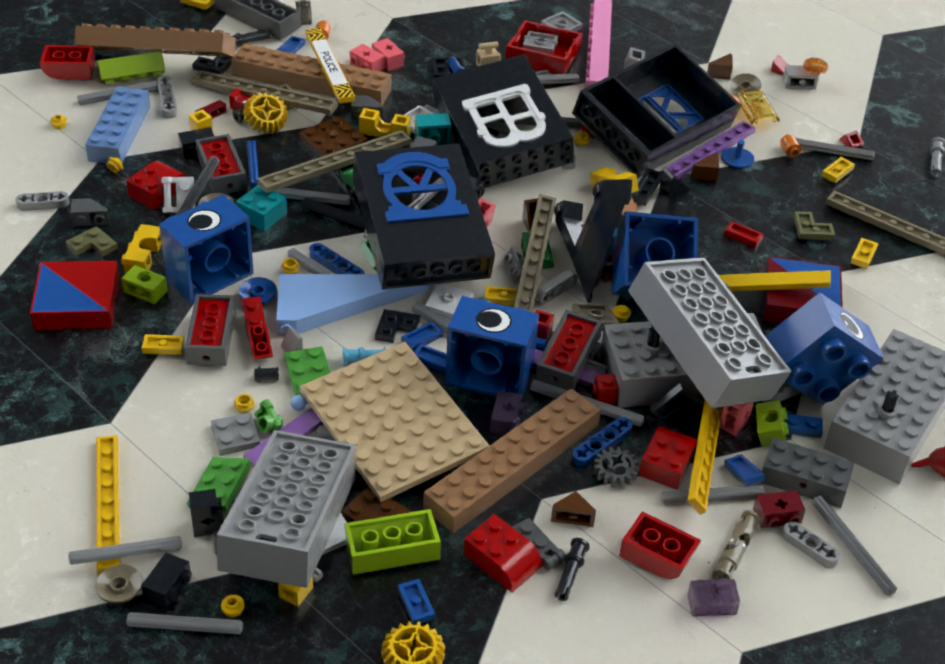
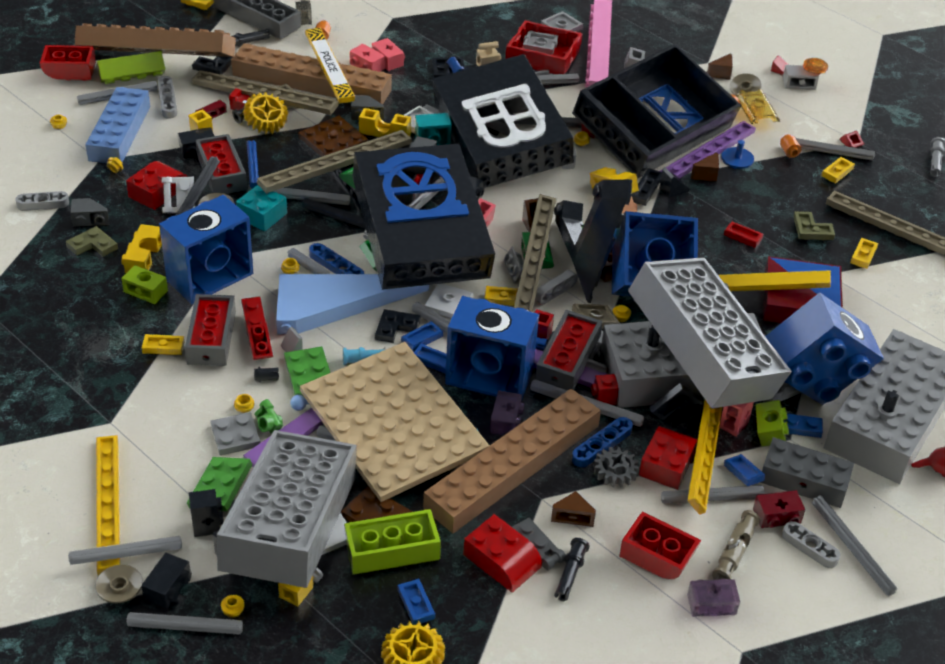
(75, 295): red tile -> none
(258, 287): blue dish -> none
(292, 45): blue tile -> none

